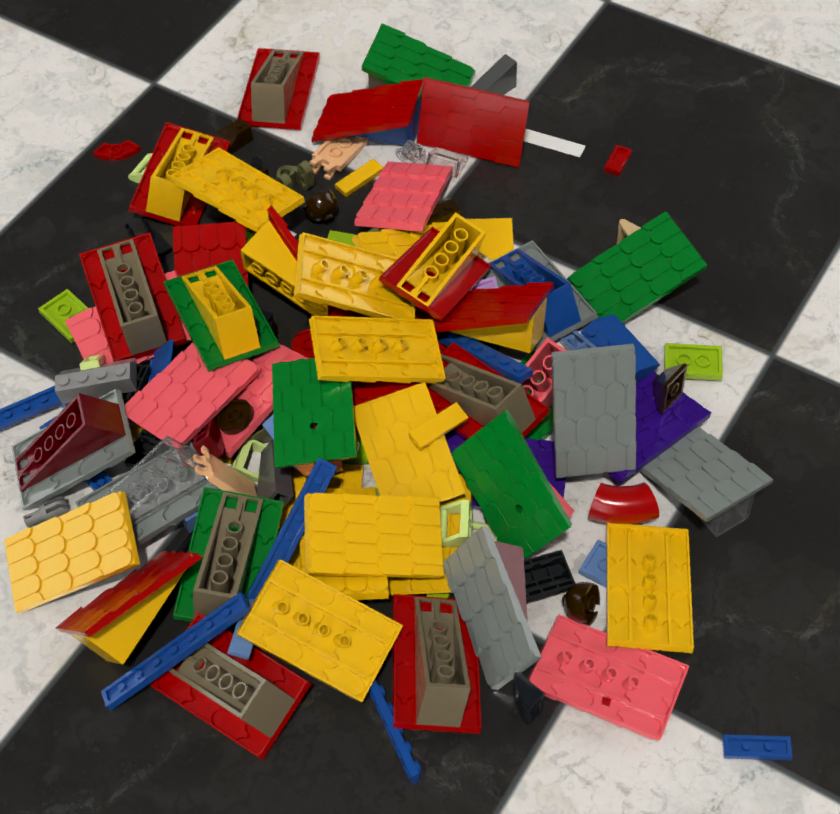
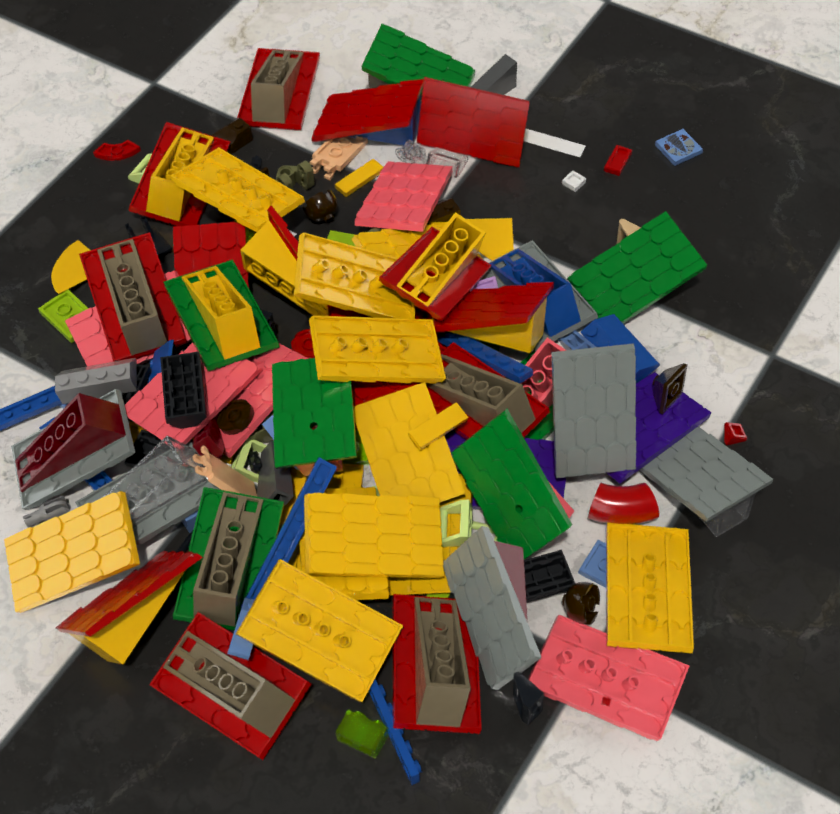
(68, 268): none -> yellow sticker
(92, 362): yellowish green tile -> none
(175, 651): blue plate -> none
(183, 390): none -> black piece
(254, 461): none -> black piece
(362, 733): none -> clear neon green brick
(574, 181): none -> white tile
(678, 147): none -> medium blue tile
(702, 360): lime plate -> none
(733, 433): none -> red slope
(757, 747): blue tile -> none

